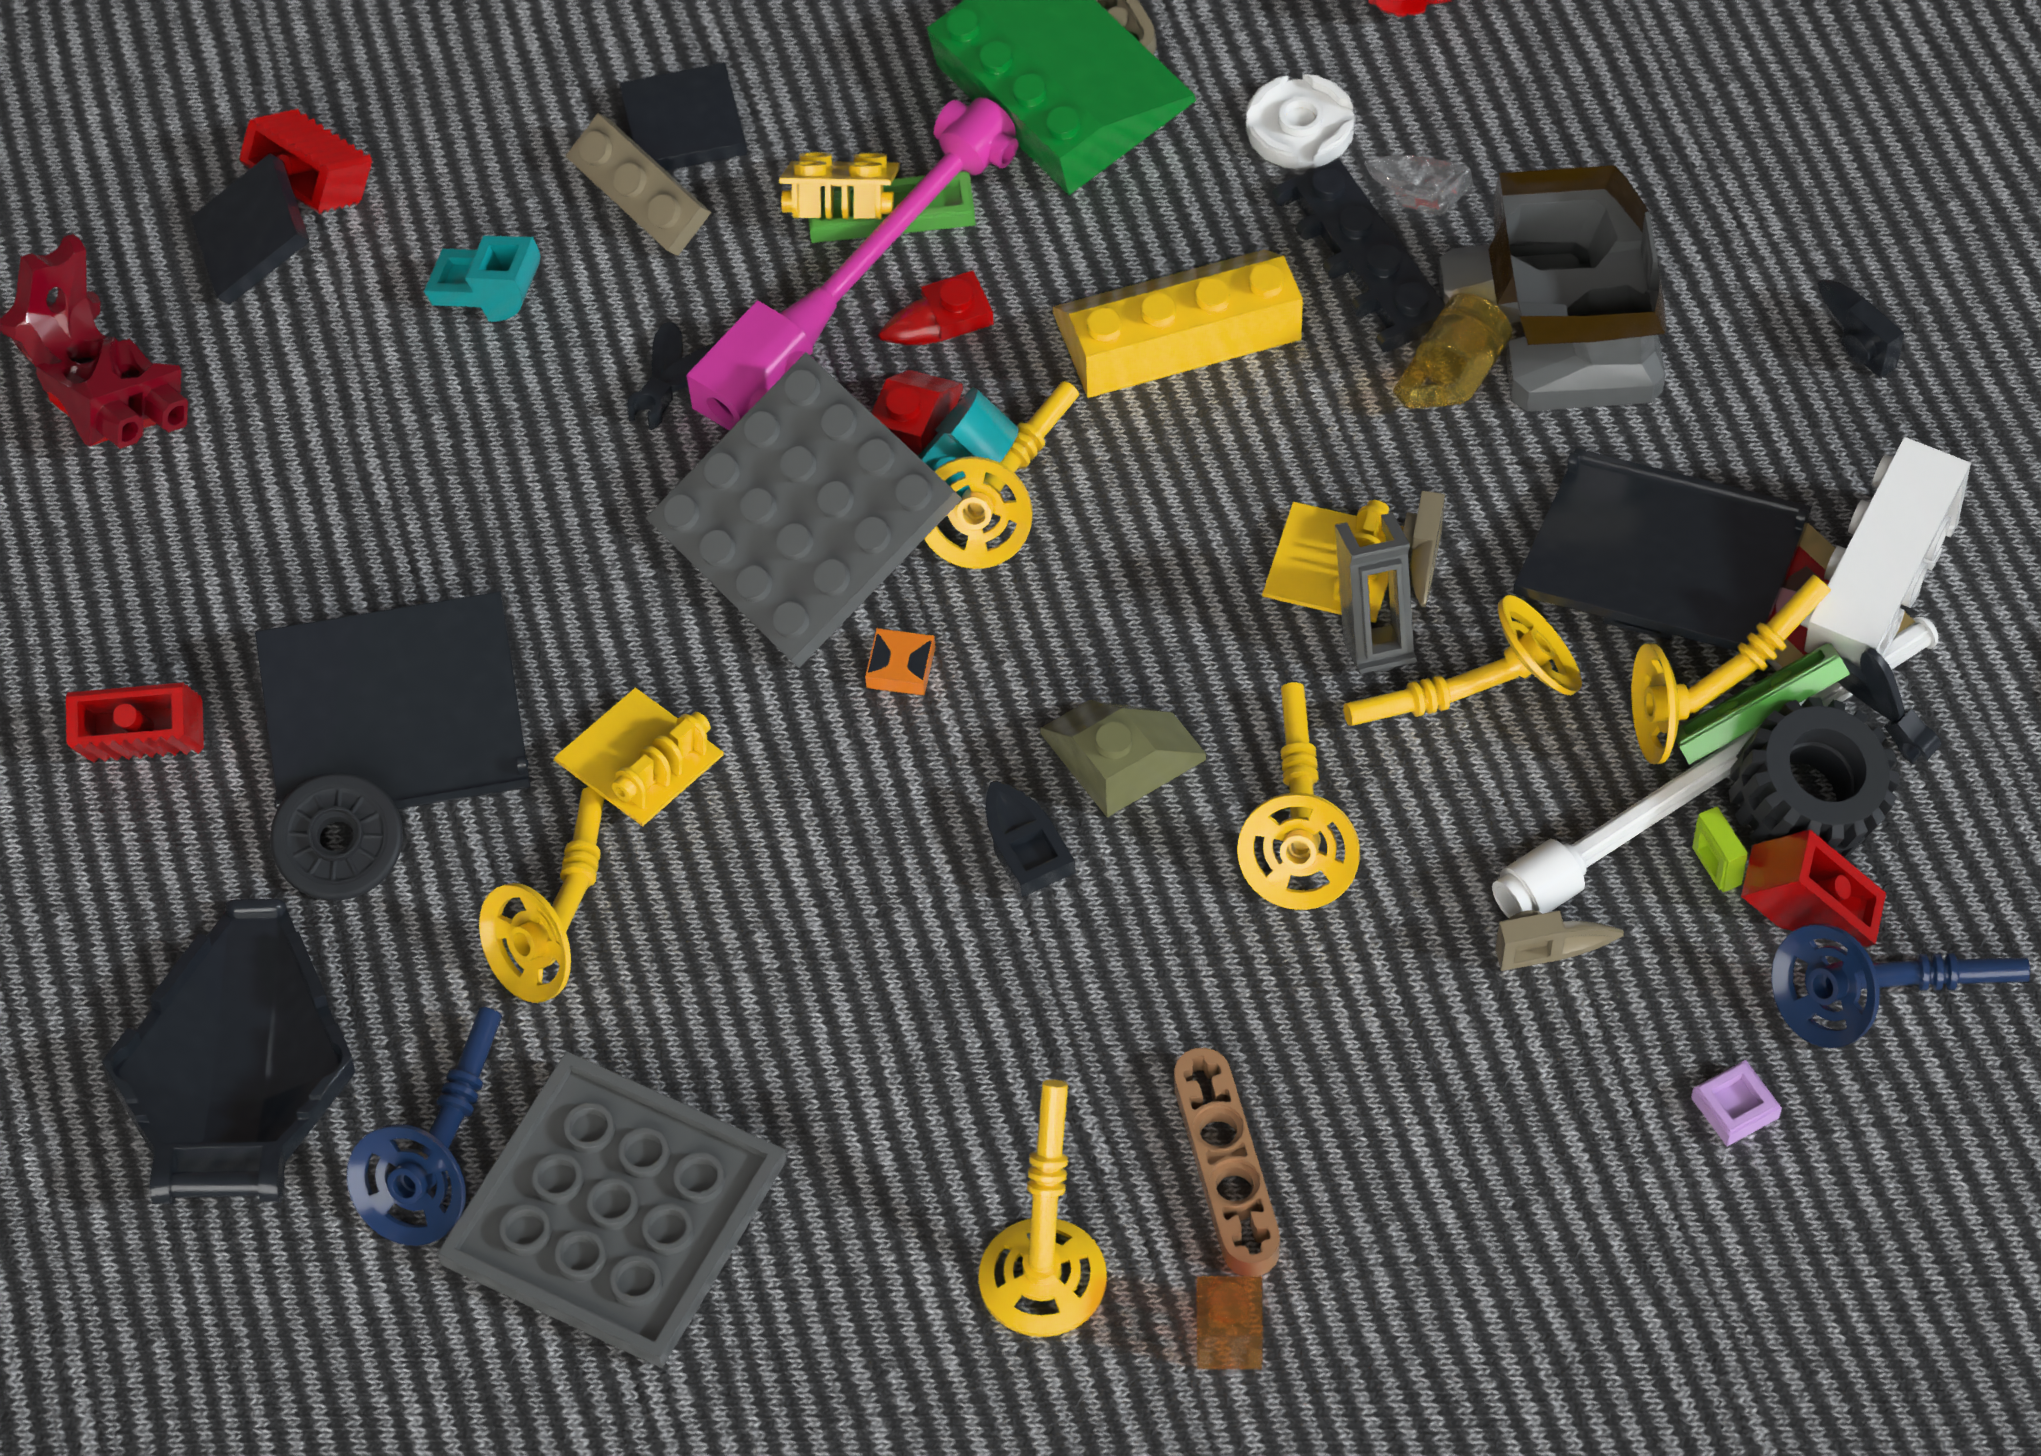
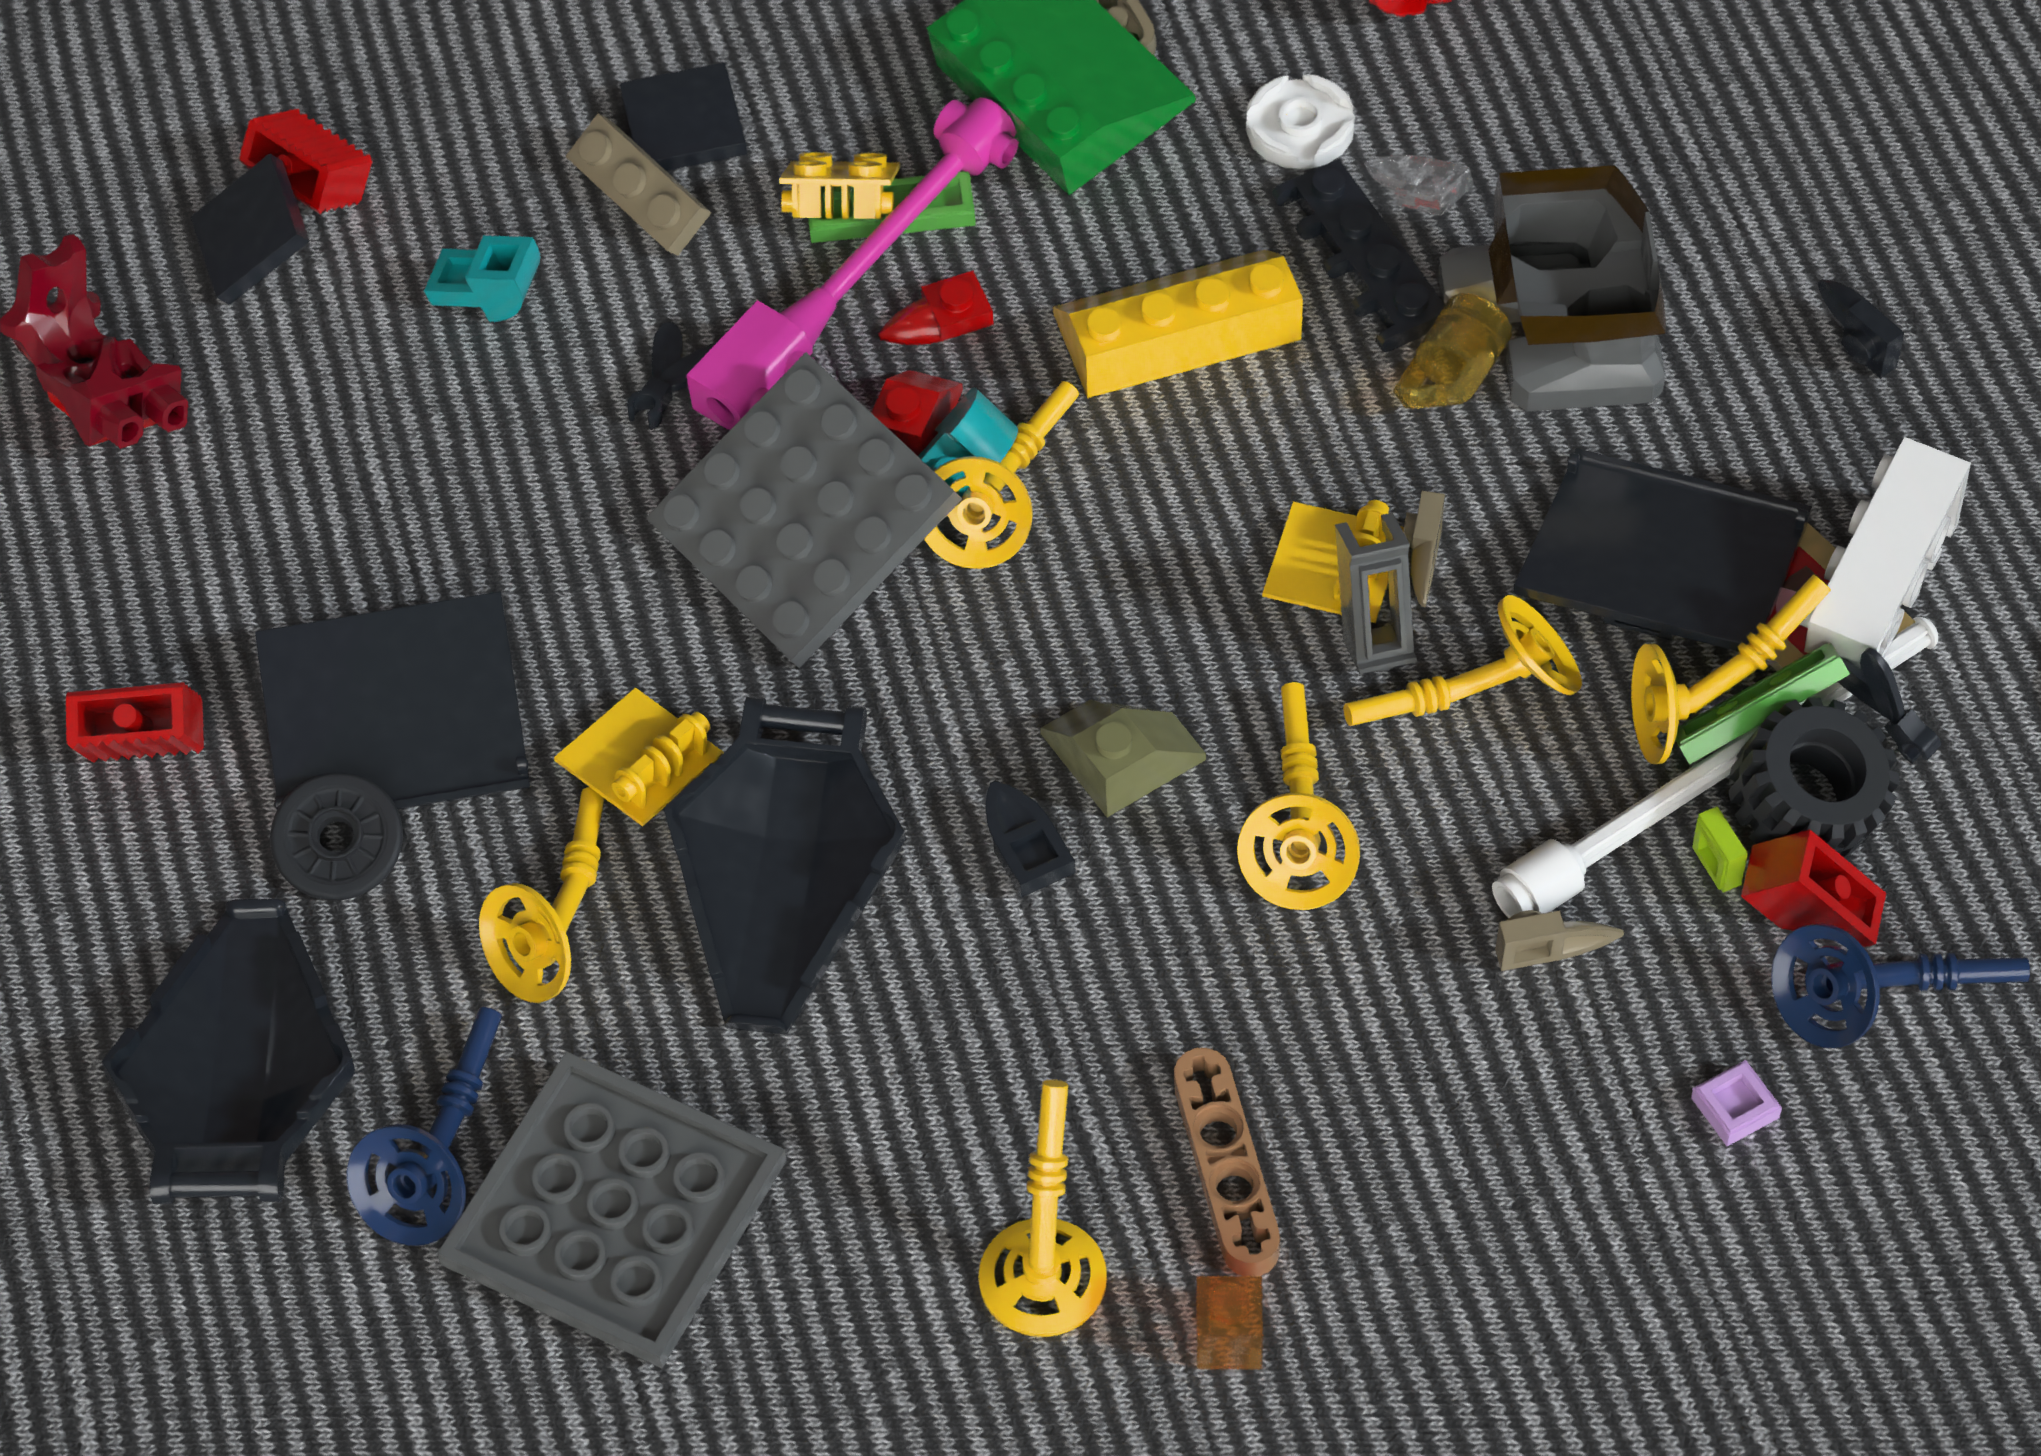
(781, 858): none -> black windscreen
(900, 661): orange tile -> none

